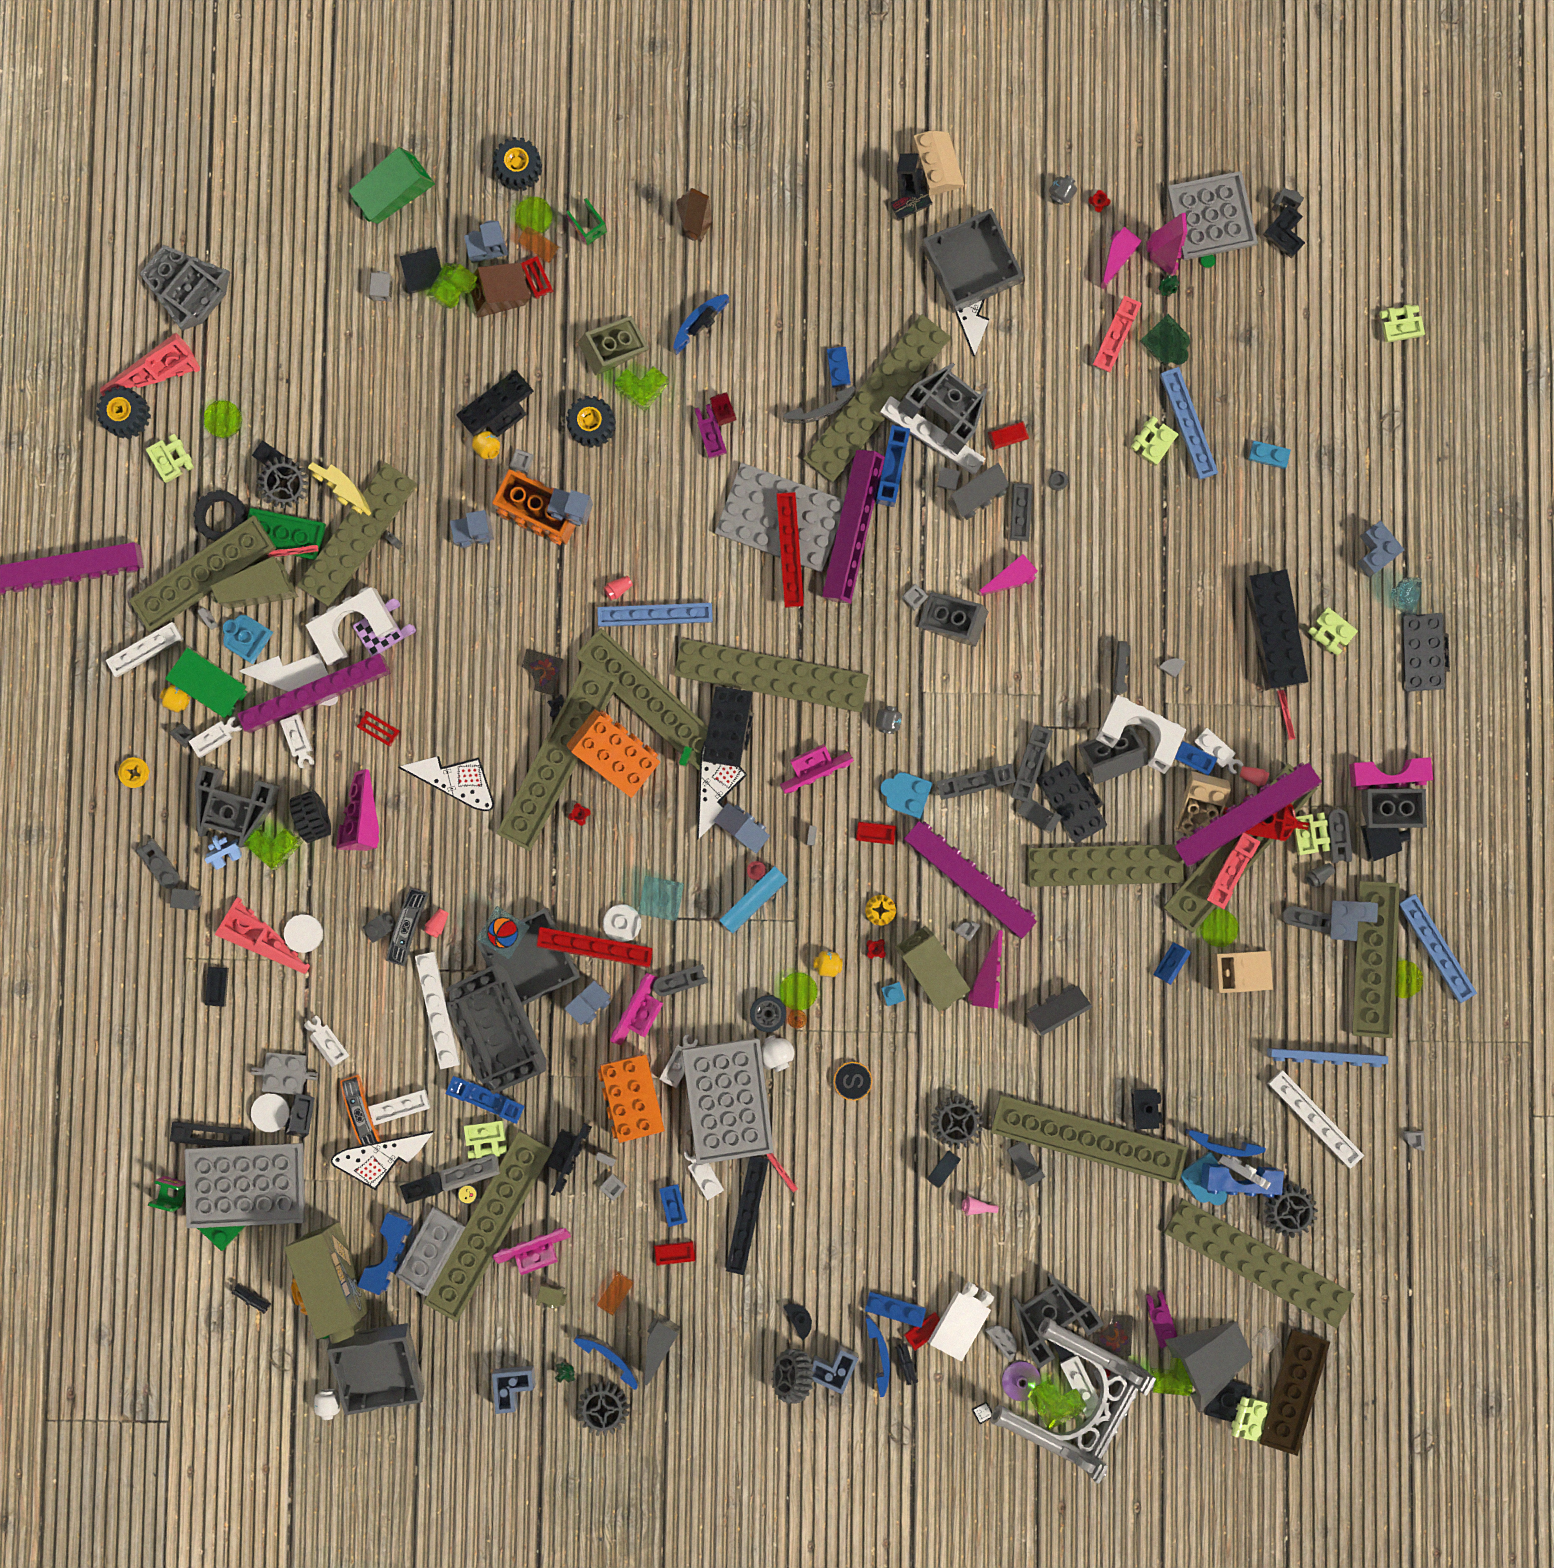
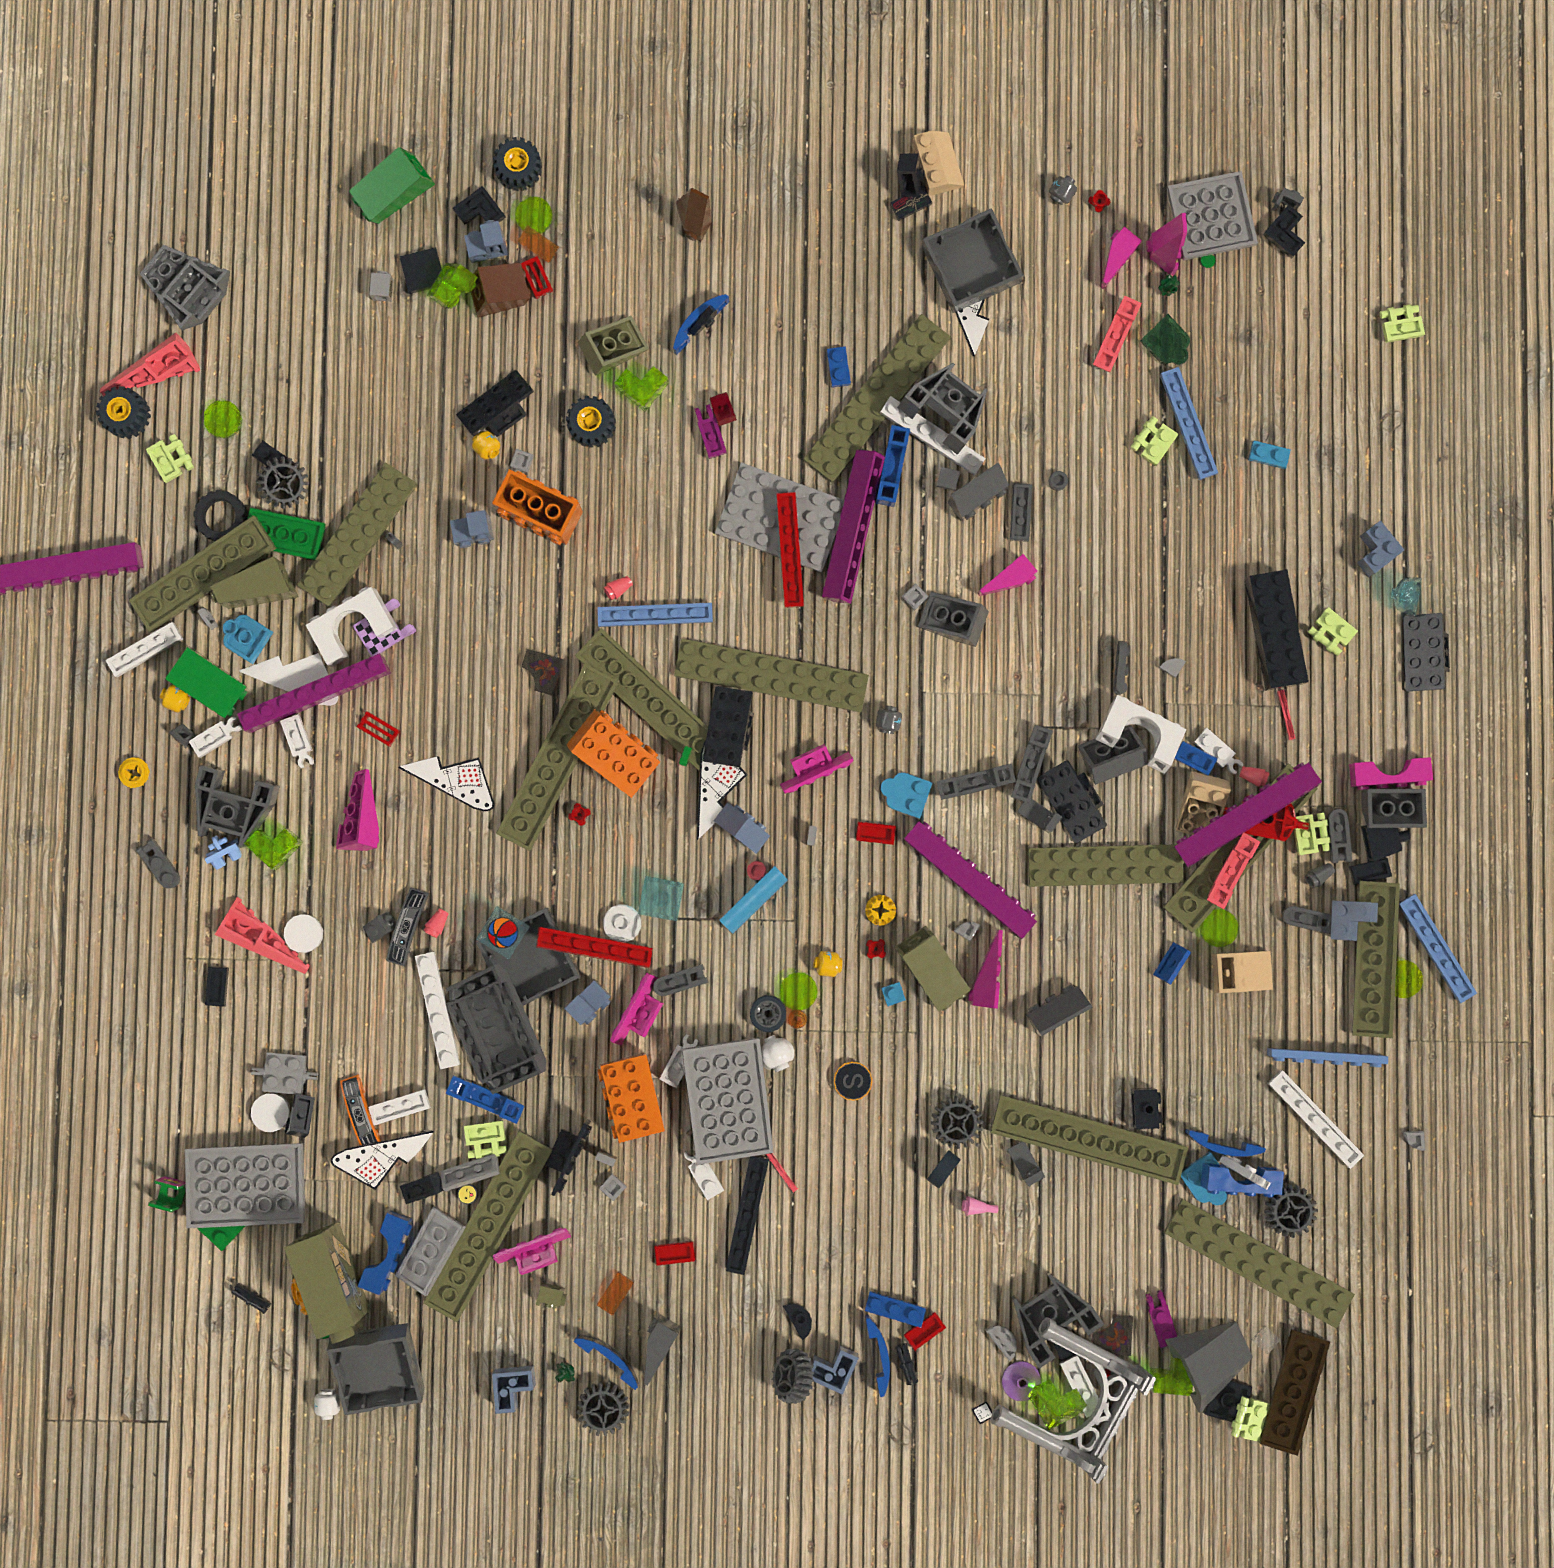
(182, 1132): black container -> none
(185, 899): dark grey brick -> none
(276, 553): coral piece -> none
(310, 816): black tyre -> none
(326, 1042): white plate -> none
(342, 487): light yellow slope -> none
(478, 203): none -> black plate
(554, 705): black plate -> none
(570, 506): sand blue brick -> none
(589, 237): green piece -> none
(673, 1205): blue plate -> none
(798, 417): dark grey slope -> none
(961, 1321): white tile -> none
(1008, 435): red tile -> none
(1370, 871): none -> black tile

